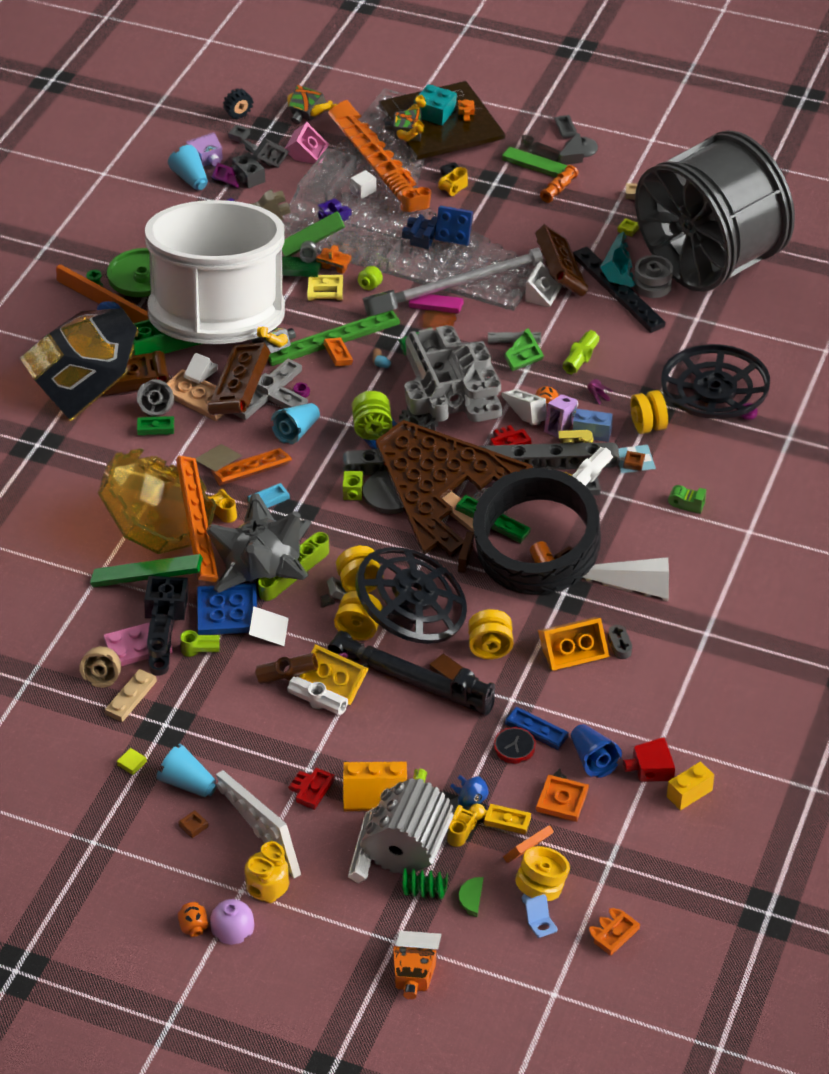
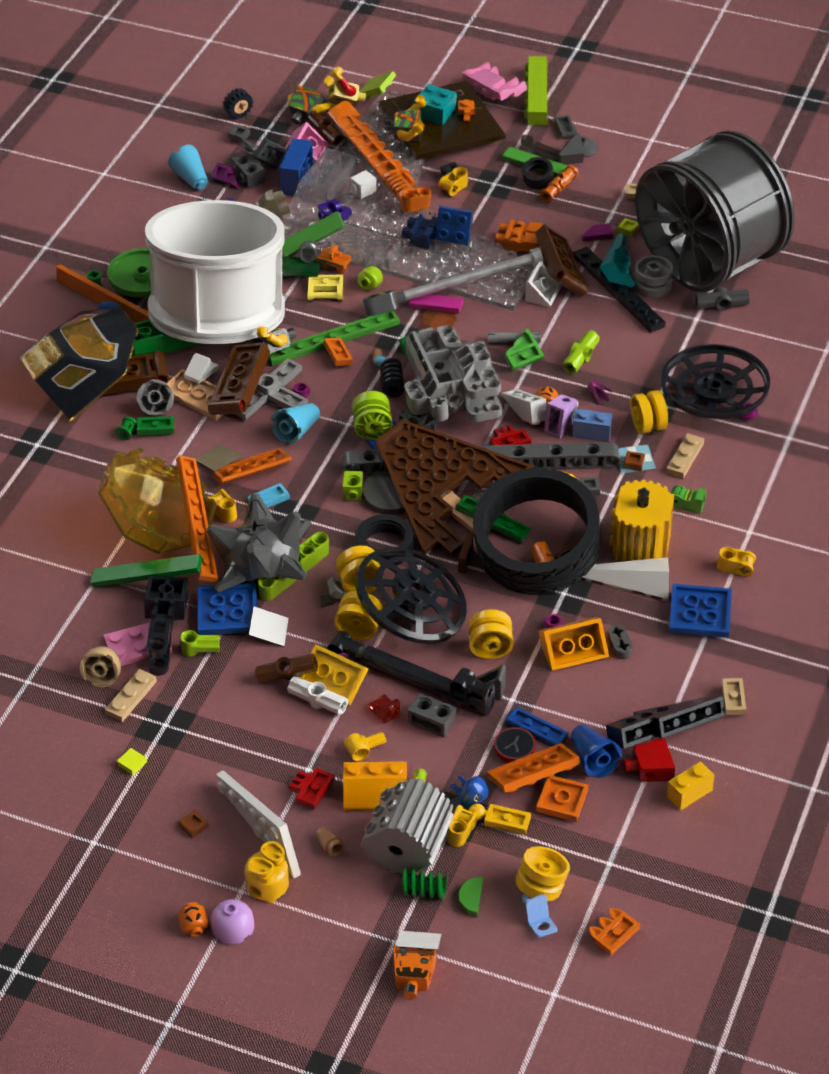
(126, 428): none -> green bush
(186, 773): medium azure cone -> none
(208, 149): lavender torso -> none
(295, 165): none -> blue brick
(325, 127): none -> reddish brown piece
(330, 842): none -> medium nougat cone
(341, 89): none -> torso
(359, 745): none -> yellow axle
(360, 862): white piece -> none
(378, 84): none -> lime tile
(385, 708): none -> clear red bracket
(386, 523): none -> black tyre
(392, 377): none -> black piece
(432, 715): none -> dark grey brick
(445, 666): reddish brown tile -> none
(491, 85): none -> bright pink bracket
(496, 676): none -> dark grey slope
(518, 235): none -> orange hips
(530, 842): orange tile -> none
(533, 768): none -> orange plate
(534, 163): none -> black tyre
(536, 90): none -> lime brick
(552, 620): none -> magenta plate
(575, 436): light yellow plate -> none
(593, 466): white piece -> none
(598, 232): none -> magenta tile
(641, 521): none -> yellow piece
(664, 720): none -> black brick
(685, 455): none -> tan plate
(700, 610): none -> blue plate
(722, 299): none -> dark grey piece
(733, 696): none -> tan plate
(734, 561): none -> yellow piece

